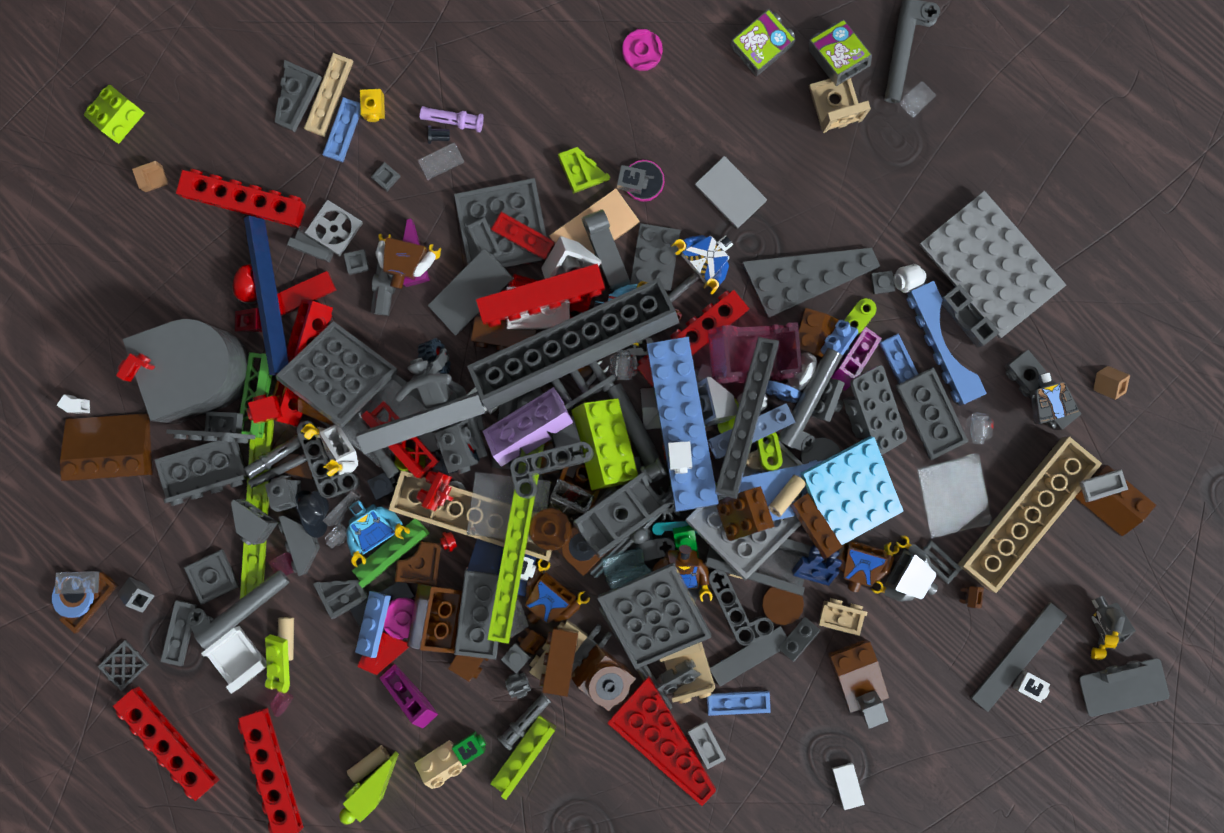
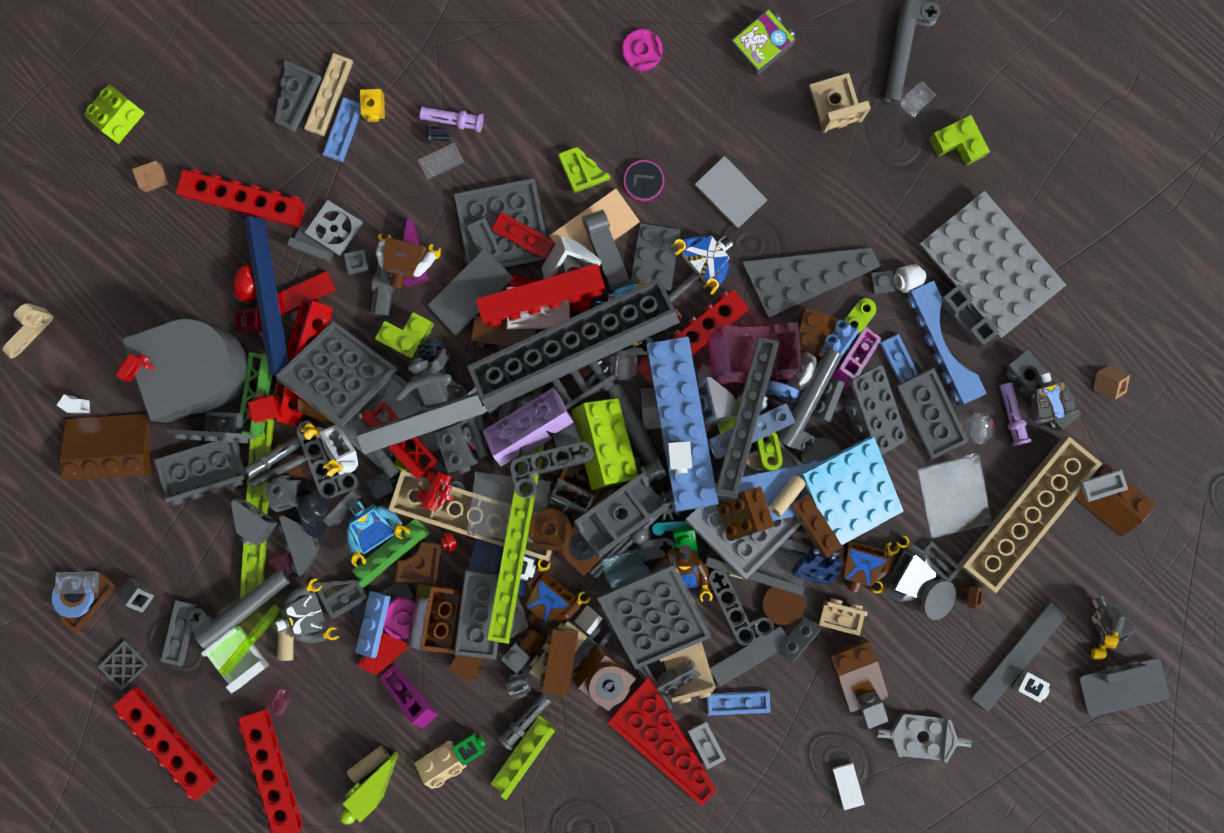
(34, 320): none -> tan beam
(211, 576): dark grey tile -> none
(250, 640): none -> clear neon green tile
(277, 663): lime plate -> none
(303, 616): none -> dark grey torso
(336, 536): clear plate -> none
(385, 176): dark grey tile -> none
(408, 339): none -> lime brick
(588, 620): none -> white tile
(632, 179): dark grey brick -> none
(839, 52): brick -> none
(938, 599): none -> tile
(940, 741): none -> light grey plate
(964, 137): none -> lime brick
(1016, 424): none -> lavender pin

